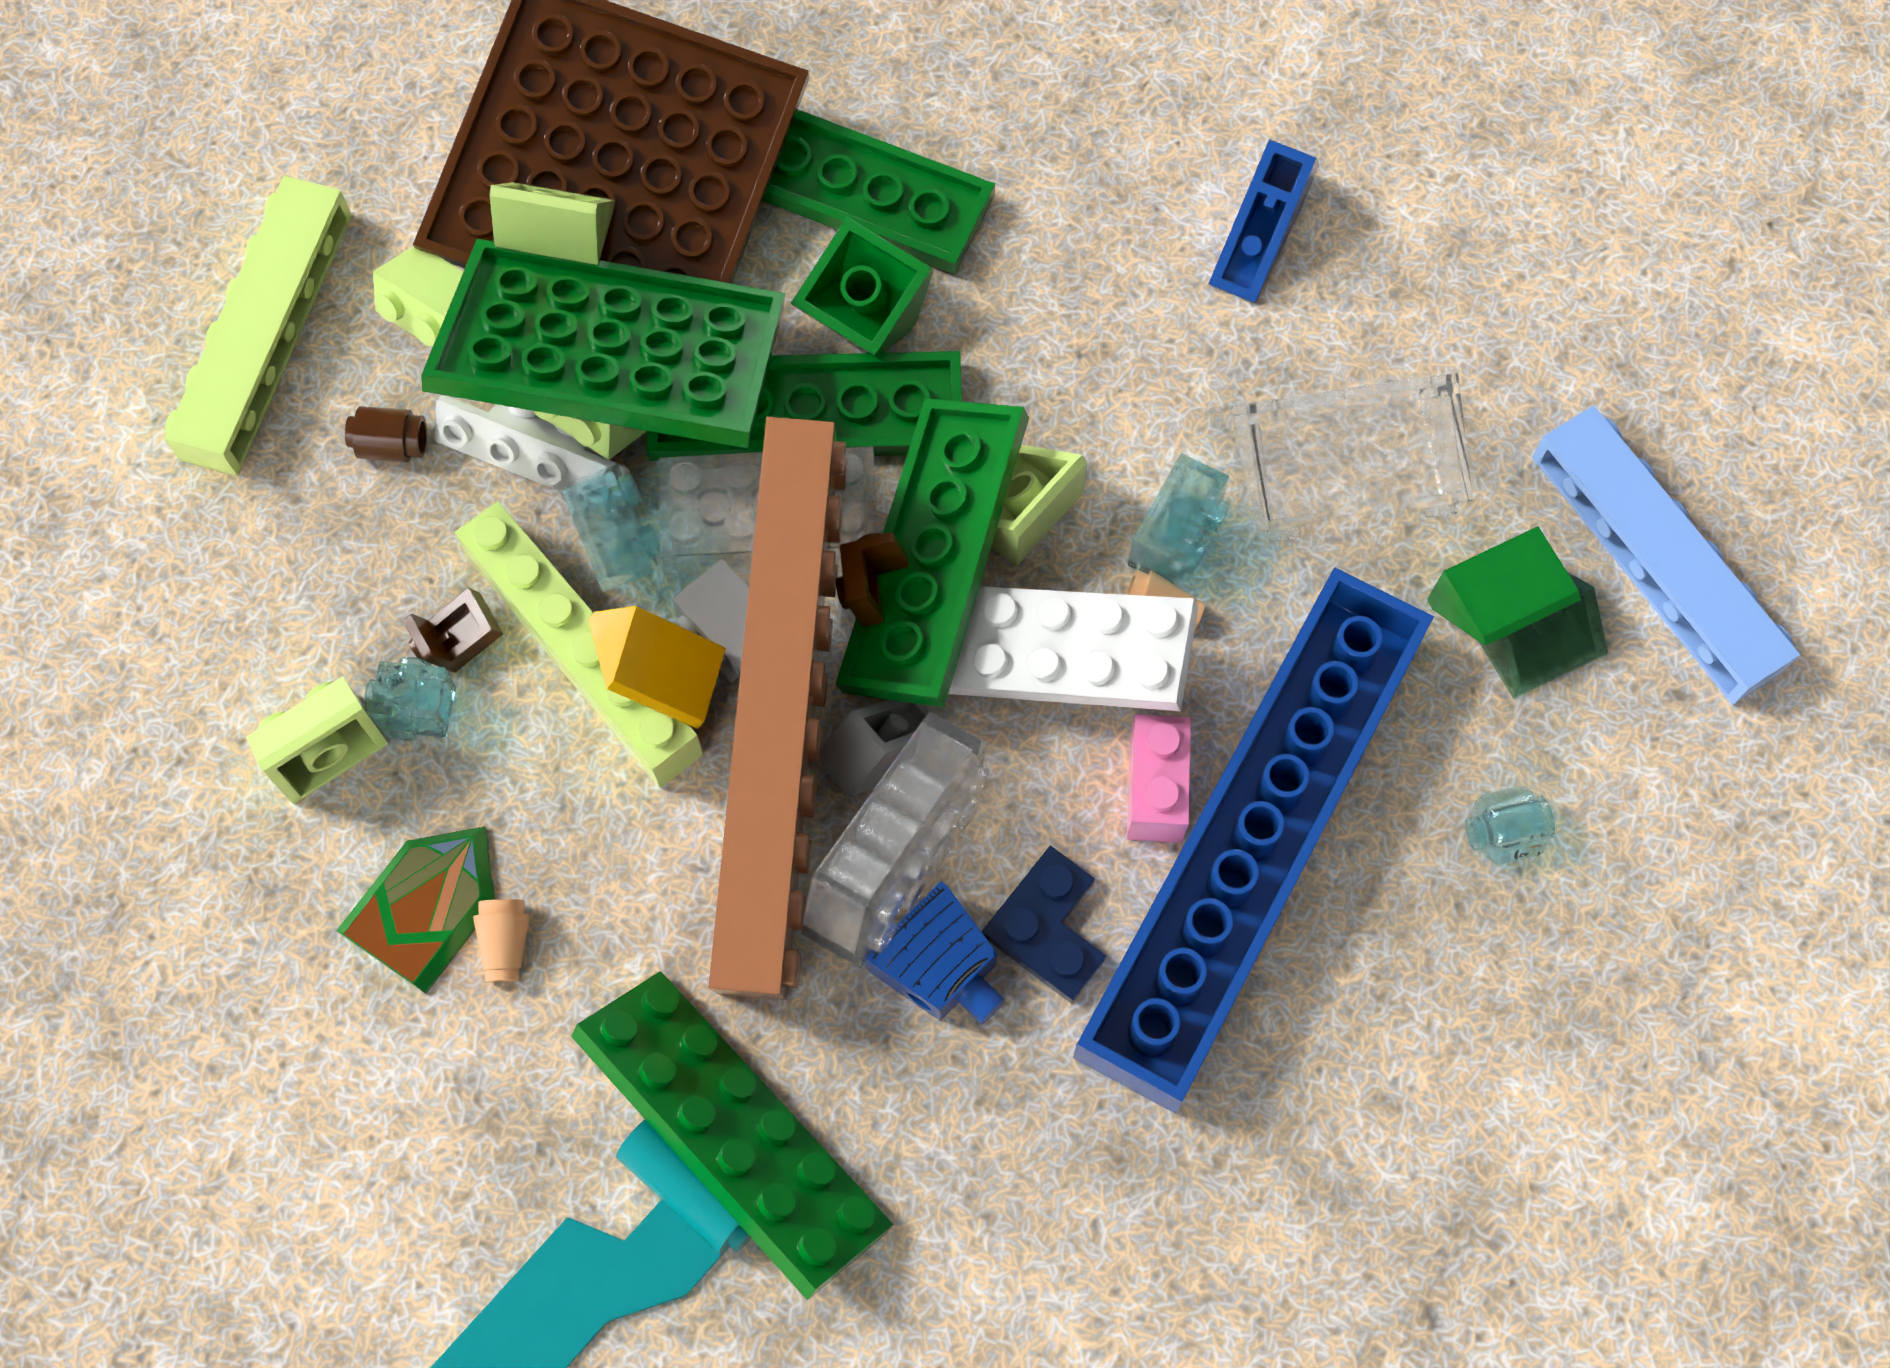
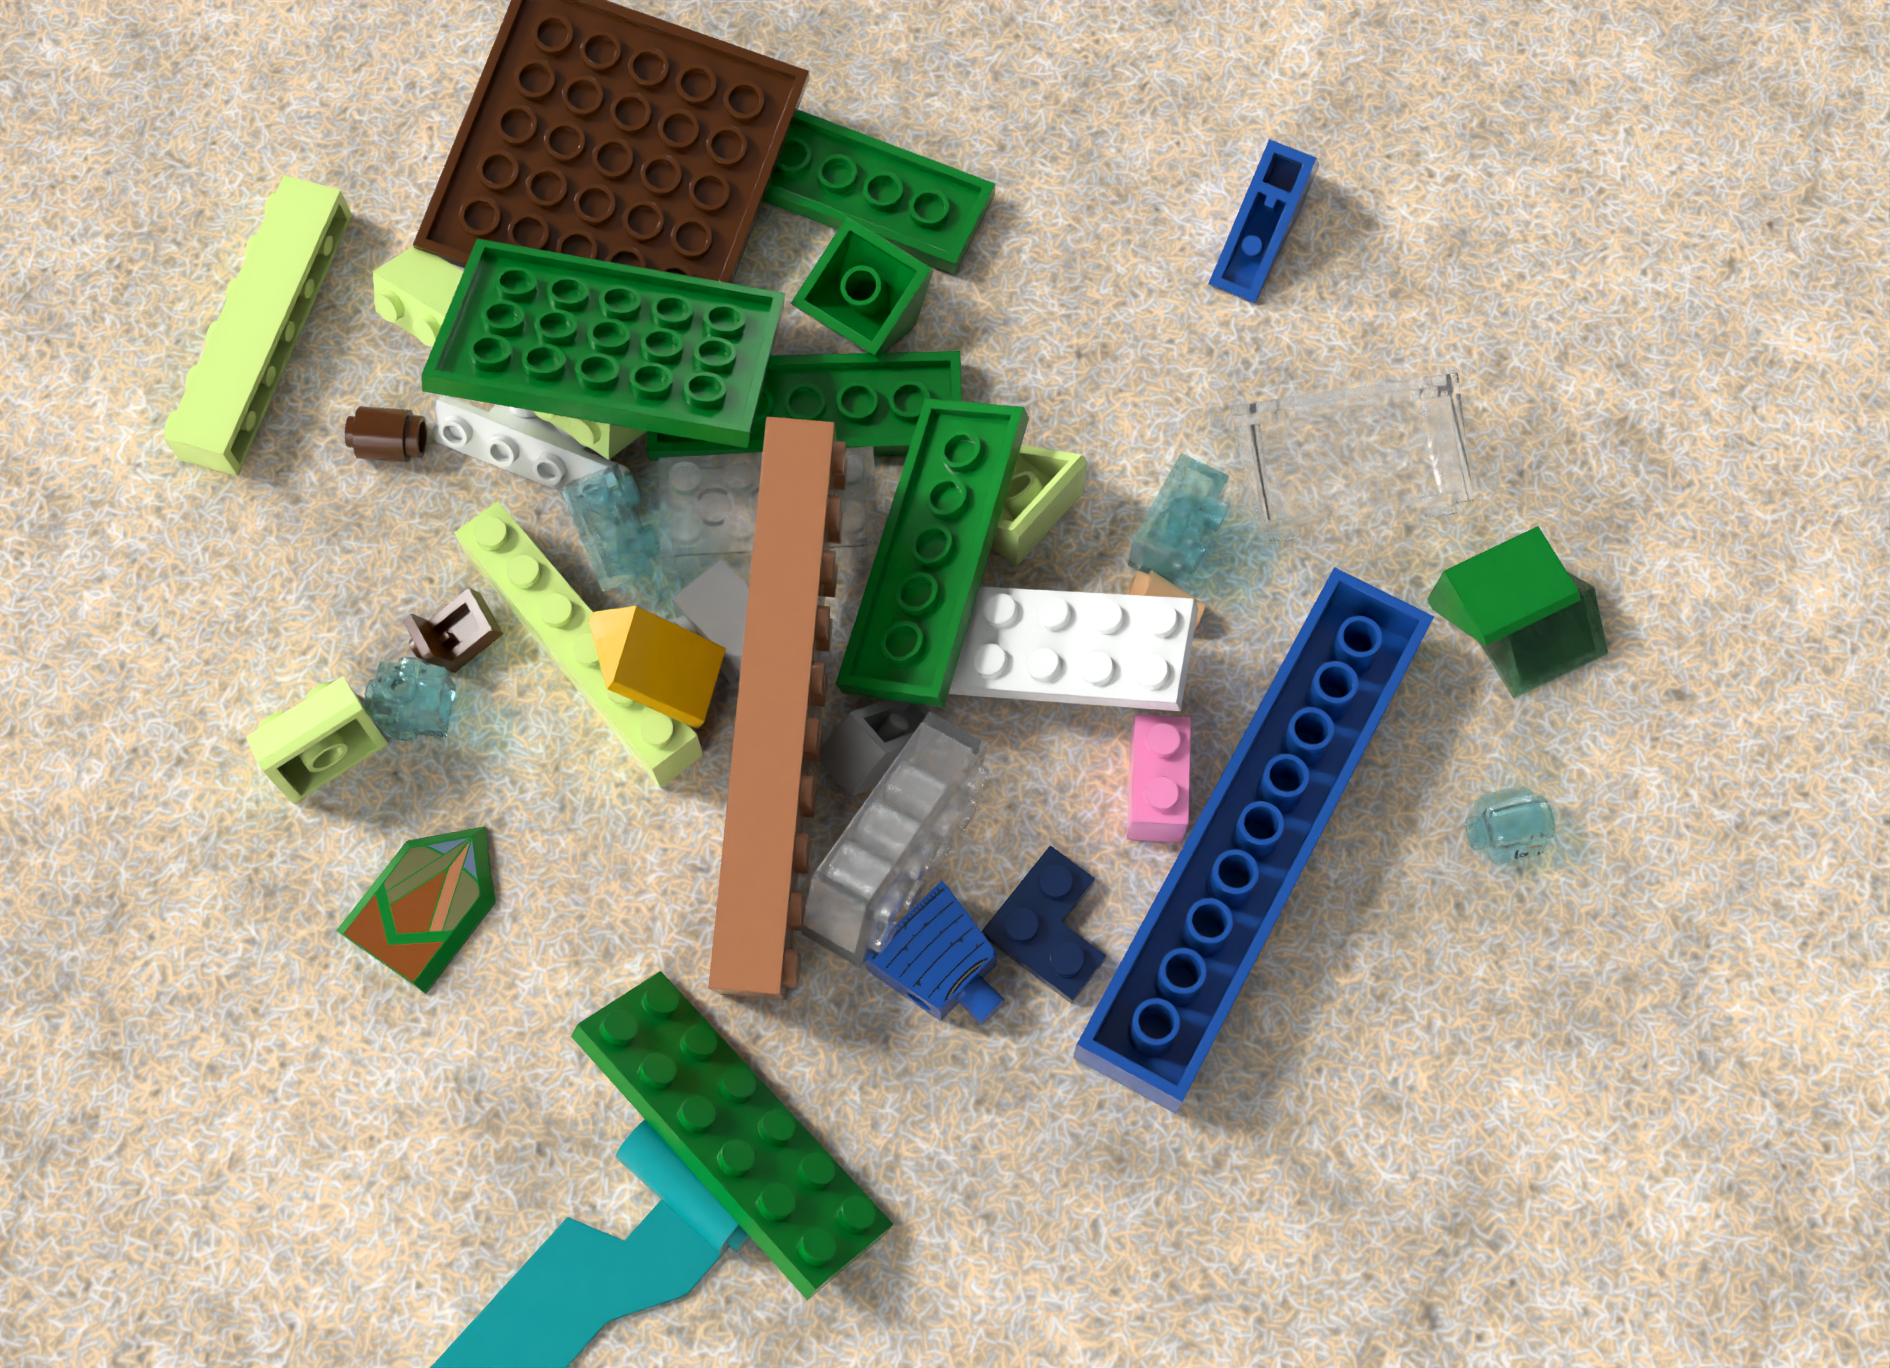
(501, 938): light nougat cone -> none
(549, 221): yellowish green slope -> none
(861, 565): reddish brown bracket -> none
(1665, 555): light blue brick -> none

